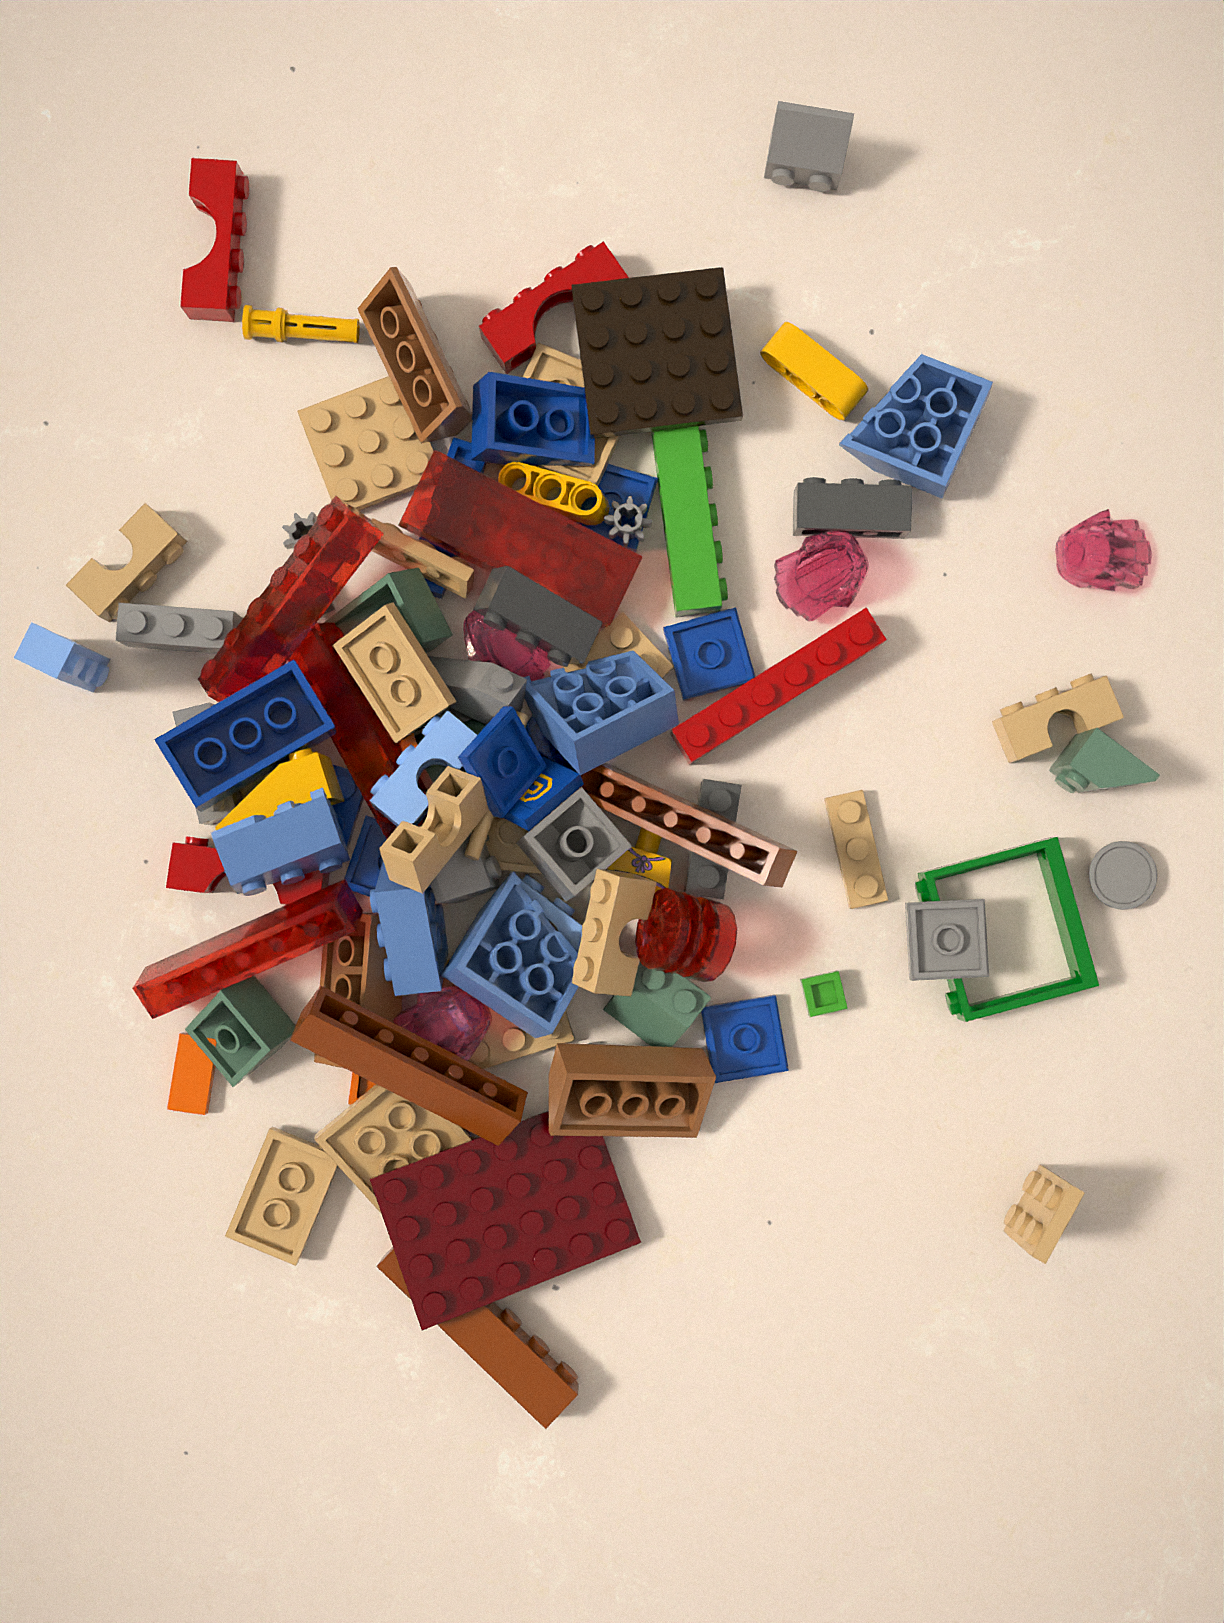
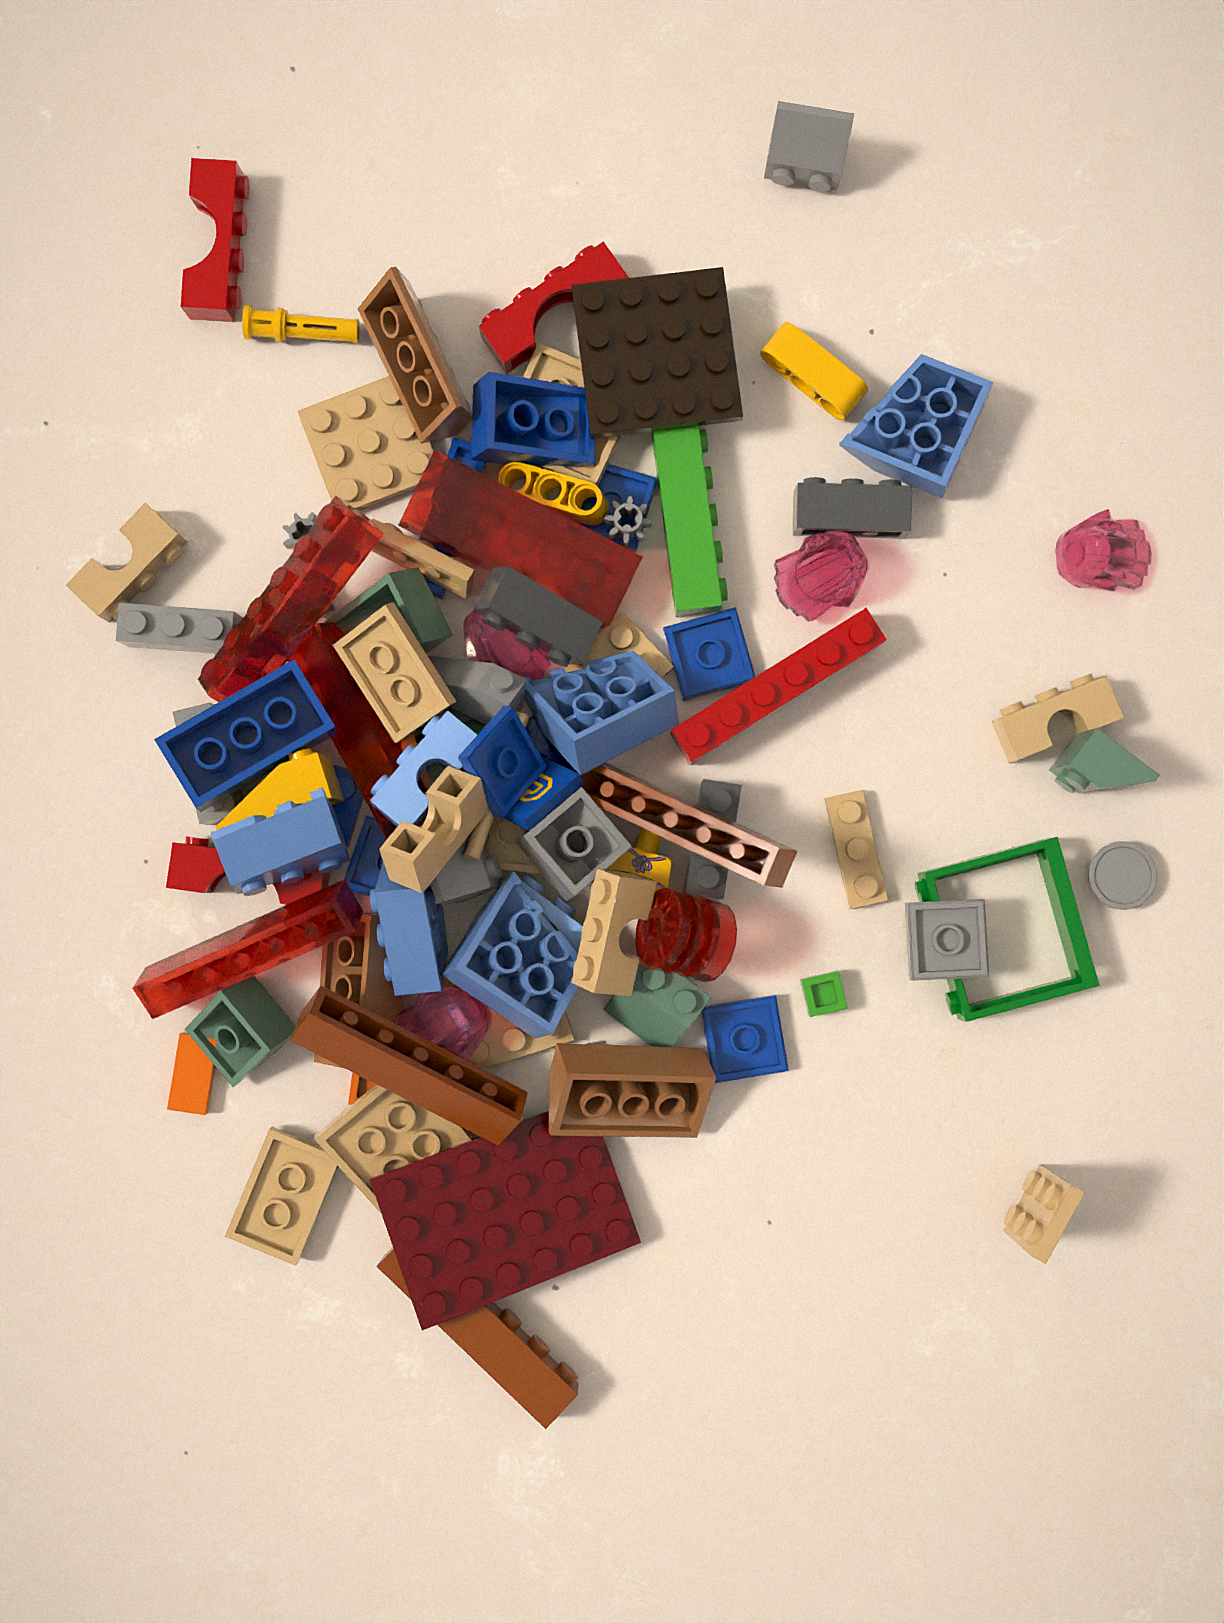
(62, 658): light blue arch -> none

